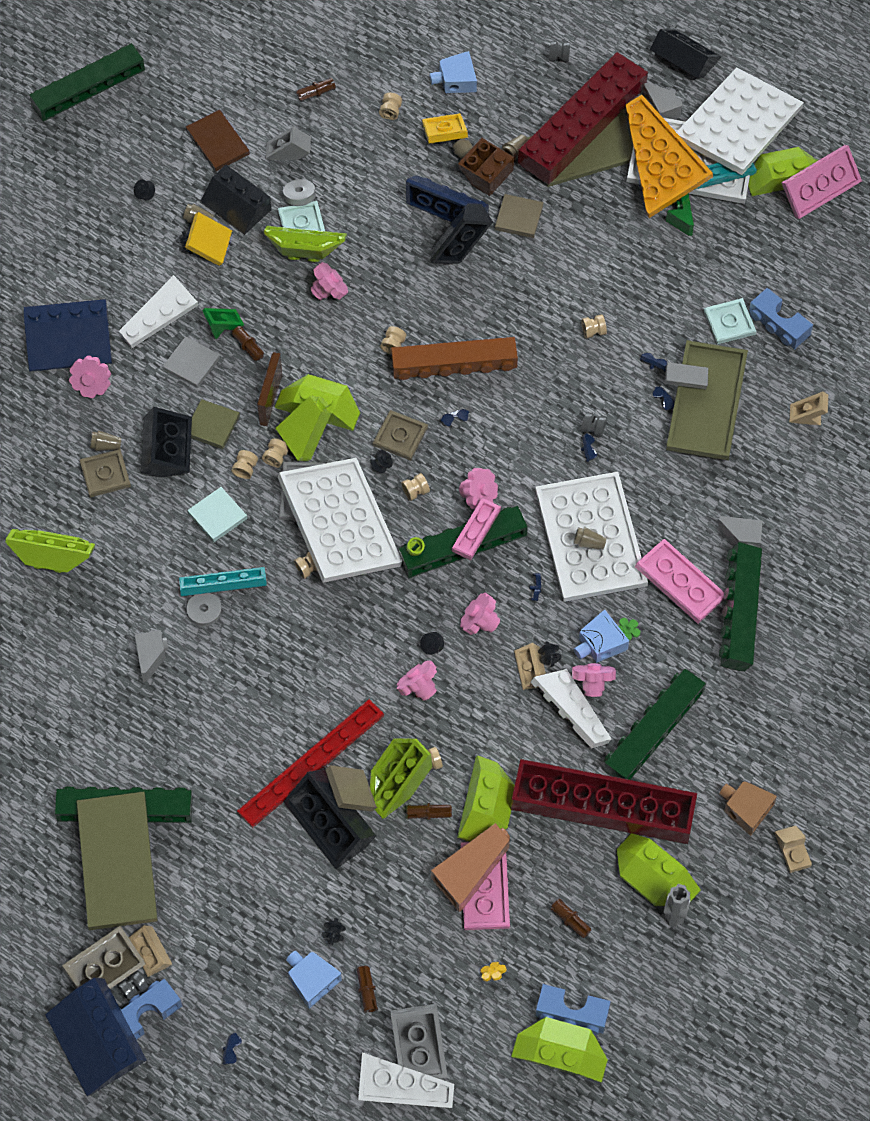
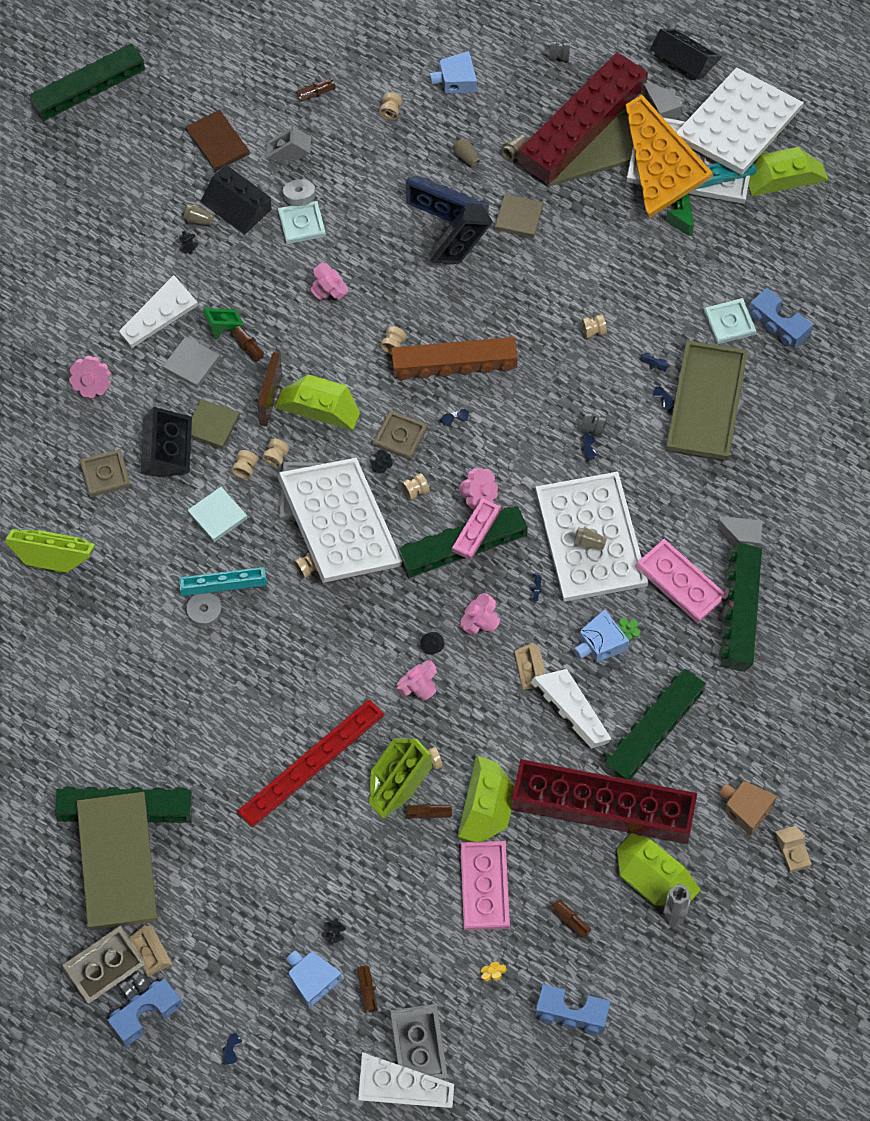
(66, 333): dark blue slope -> none
(95, 1035): dark blue slope -> none
(103, 441): dark tan cone -> none
(144, 189): black wheel -> none
(151, 652): light grey slope -> none
(208, 239): yellow tile -> none
(303, 242): lime wedge -> none
(305, 427): lime slope -> none
(335, 830): black slope -> none
(350, 788): dark tan tile -> none
(412, 542): lime hinge -> none
(444, 128): yellow tile -> none
(470, 866): nougat slope -> none
(486, 166): reddish brown slope -> none
(549, 654): black wheel -> none
(562, 1048): lime wedge -> none
(593, 677): bright pink plant -> none
(686, 375): light grey tile -> none
(809, 409): tan slope -> none
(821, 181): bright pink tile -> none

